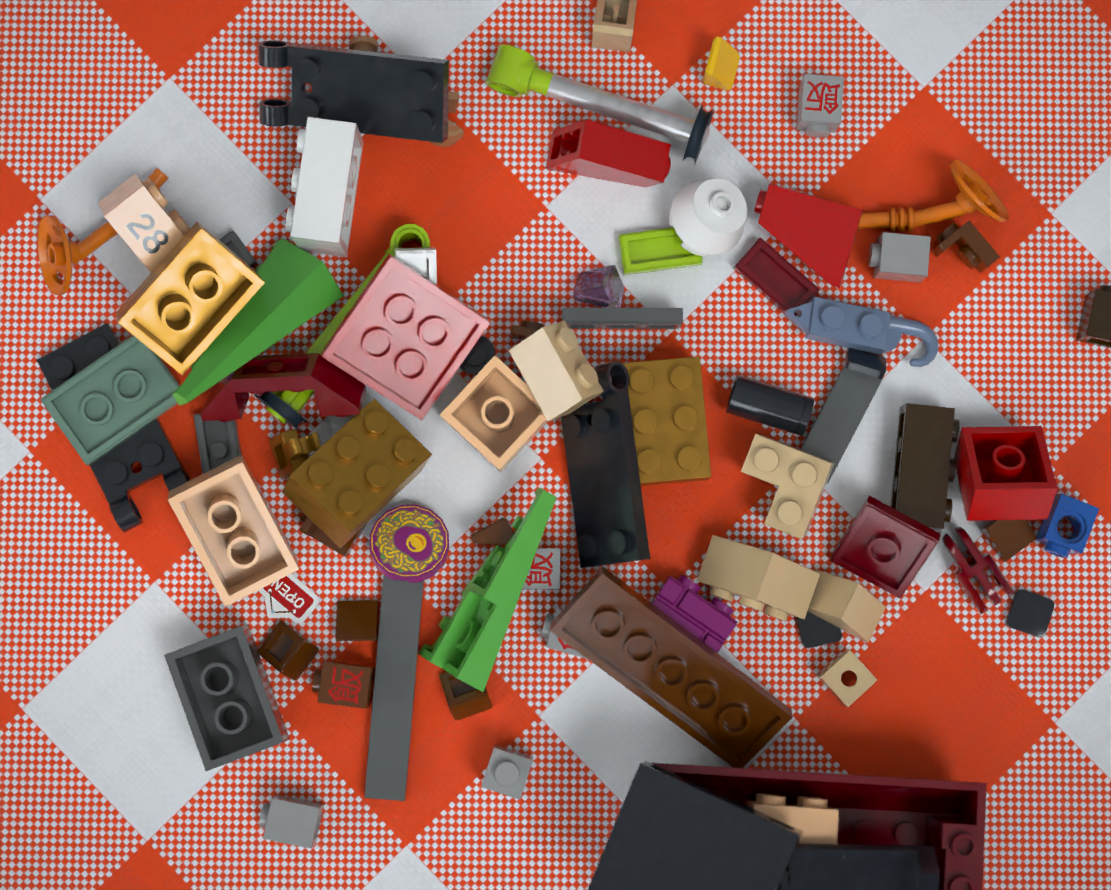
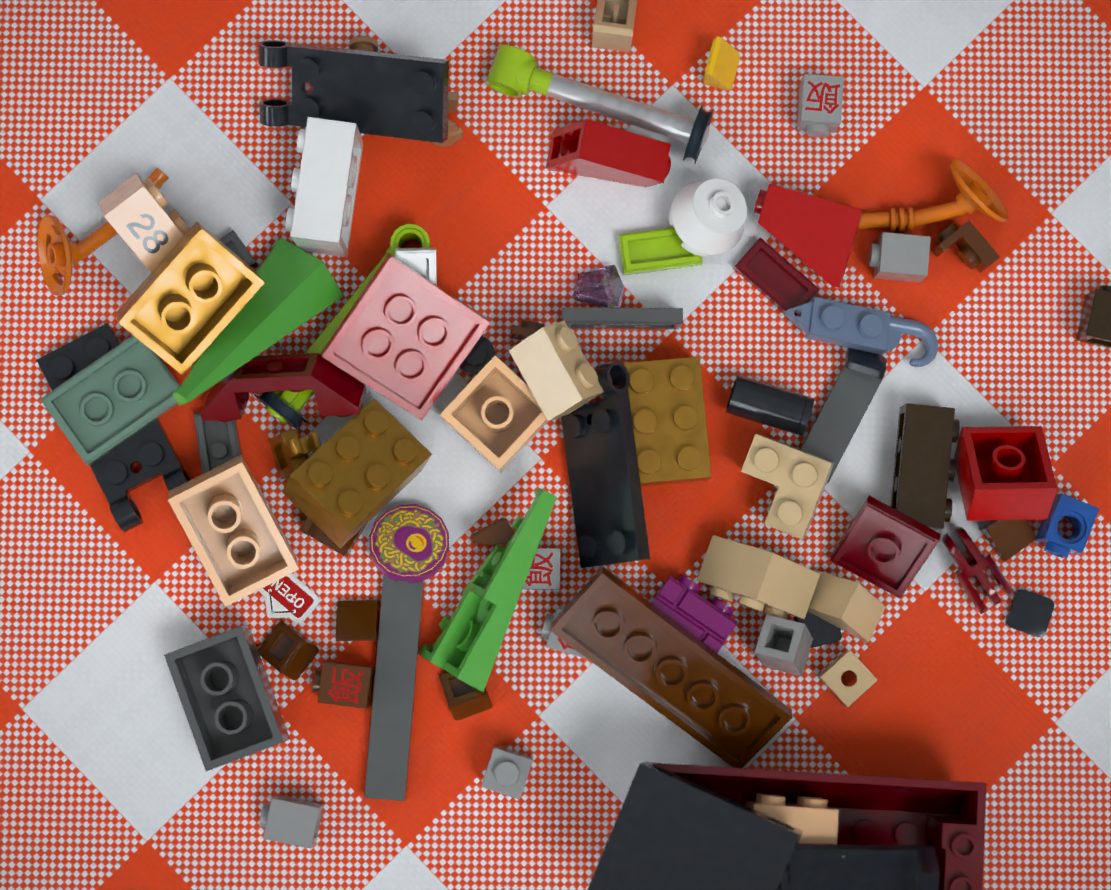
(783, 645): none -> light grey brick

